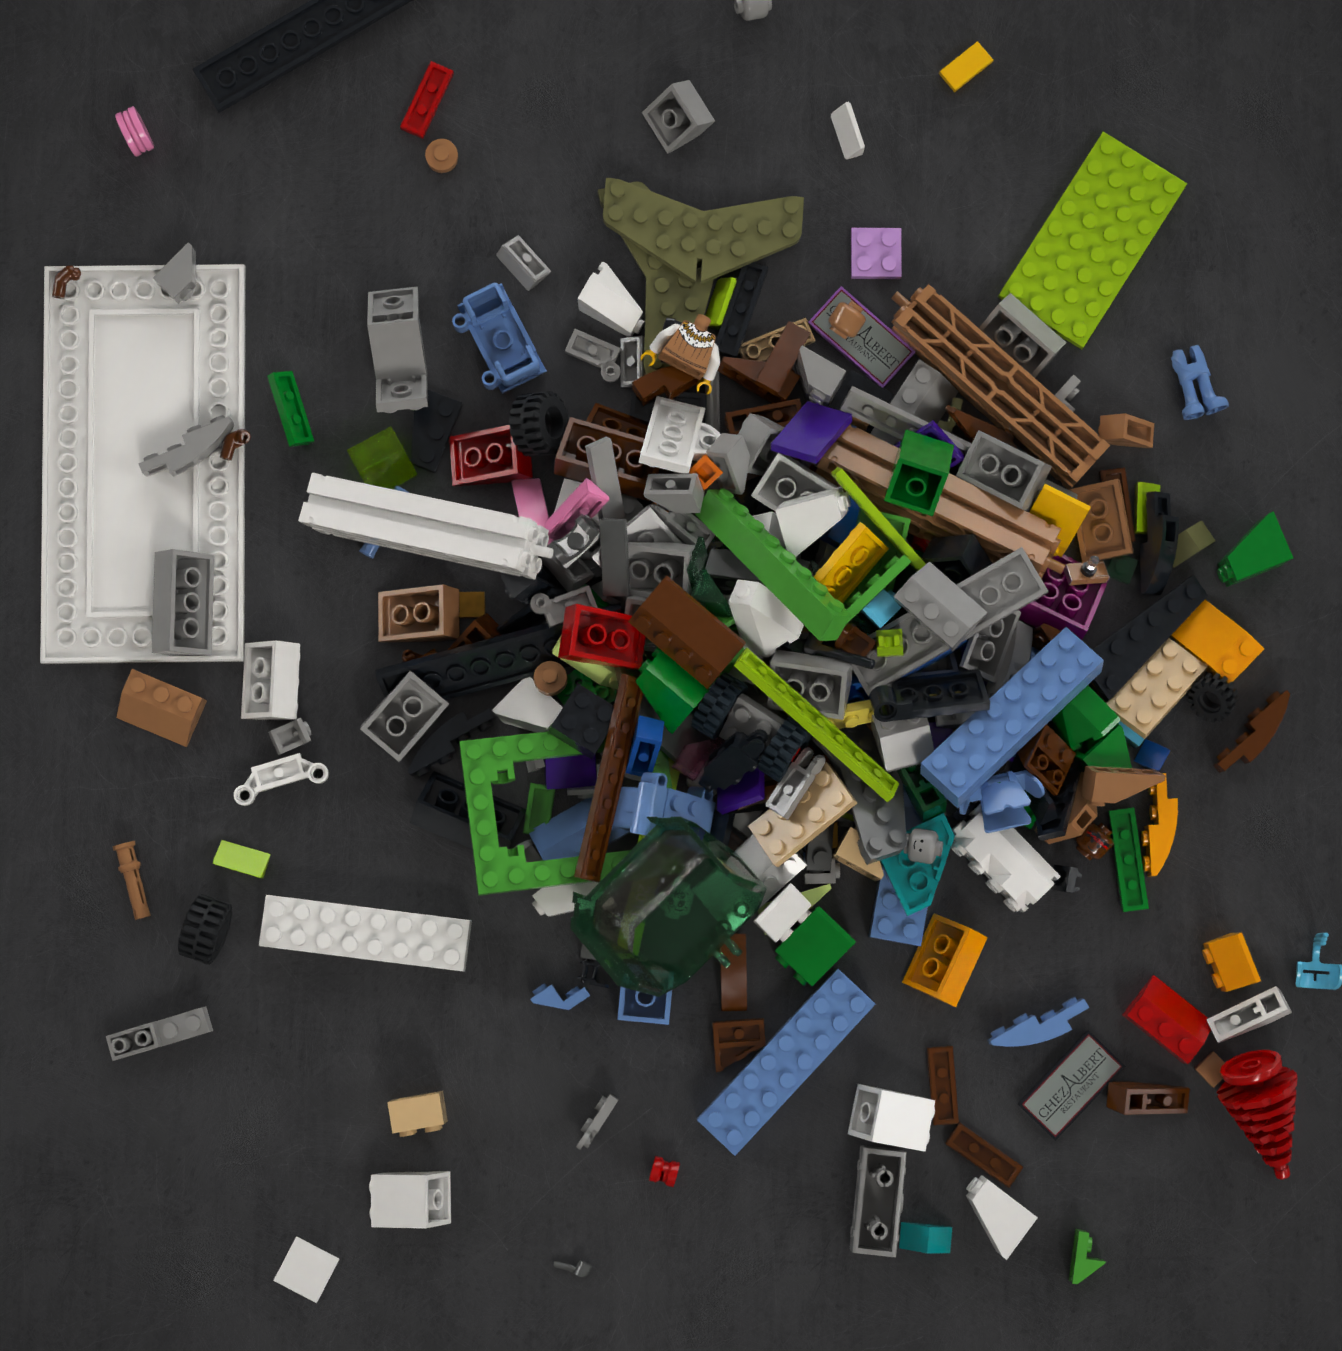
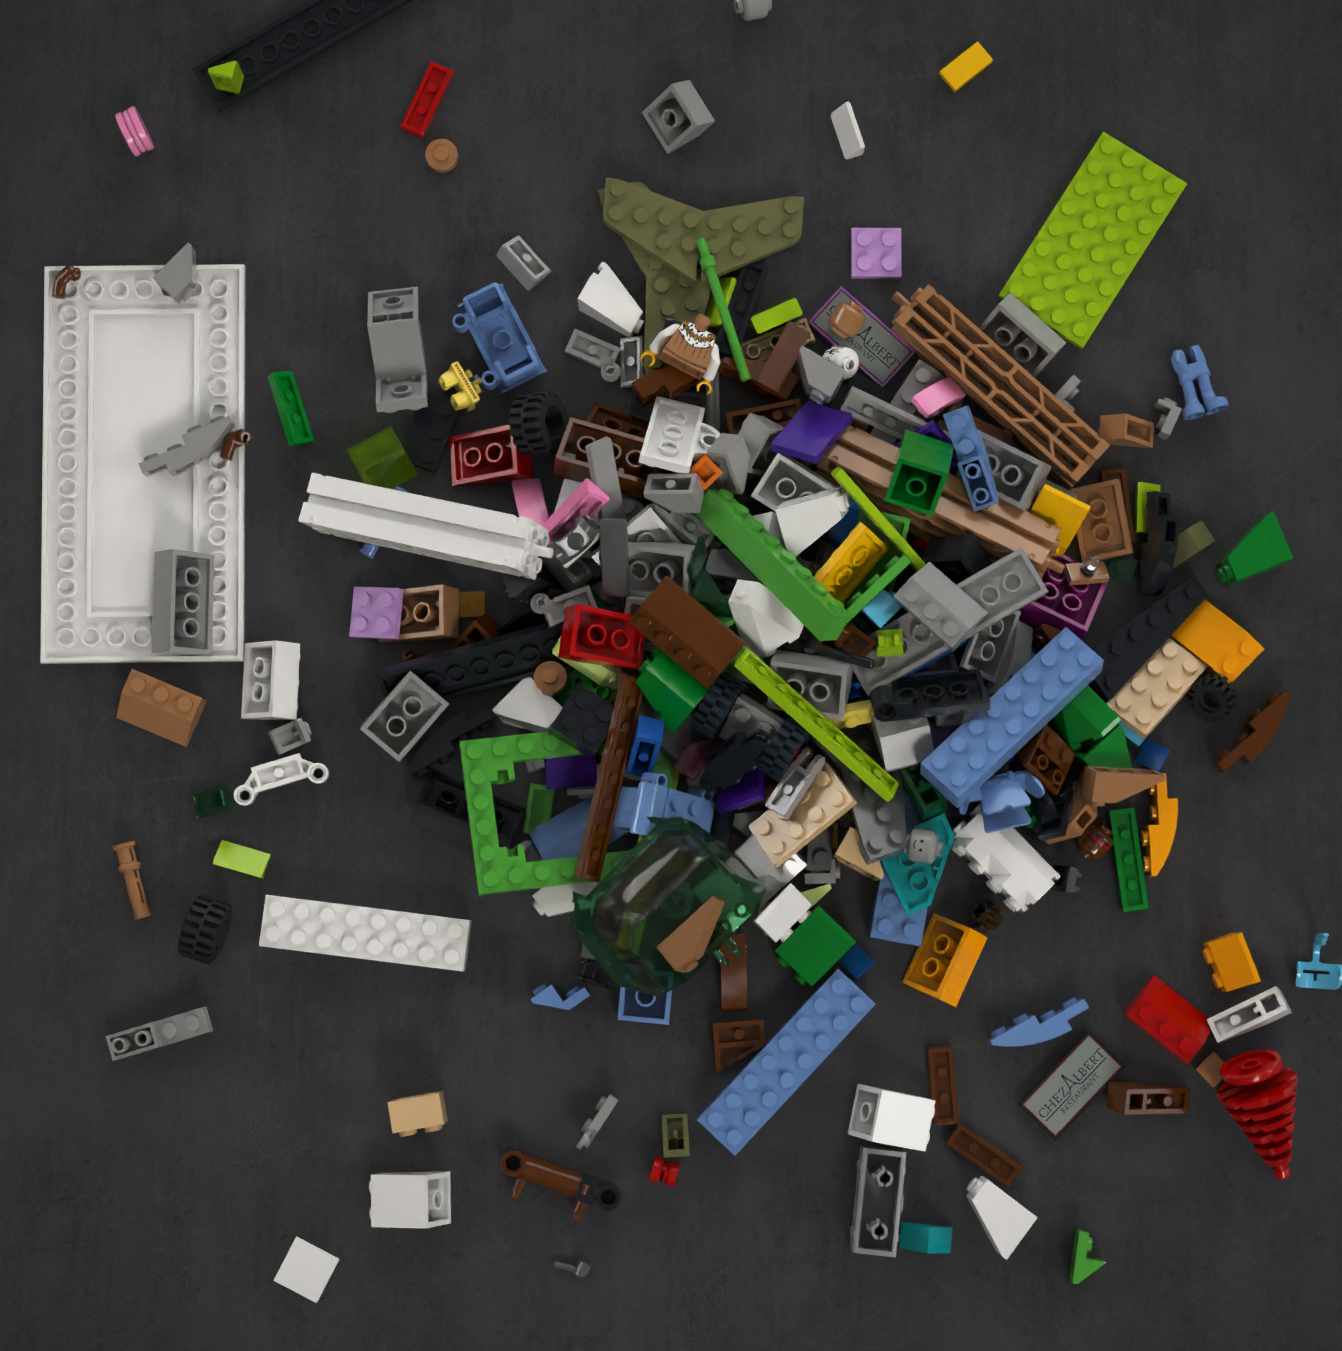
(214, 801): none -> clear green slope
(227, 77): none -> lime slope
(376, 613): none -> lavender plate
(465, 385): none -> light yellow hips
(559, 1179): none -> reddish brown piece
(675, 1135): none -> olive slope
(691, 938): none -> medium nougat slope
(708, 265): none -> bright green bar
(775, 316): none -> lime slope
(844, 358): none -> white head
(856, 961): none -> blue slope
(937, 397): none -> bright pink slope
(972, 458): none -> medium blue slope
(986, 916): none -> dark brown gear
(1167, 422): none -> light grey bracket

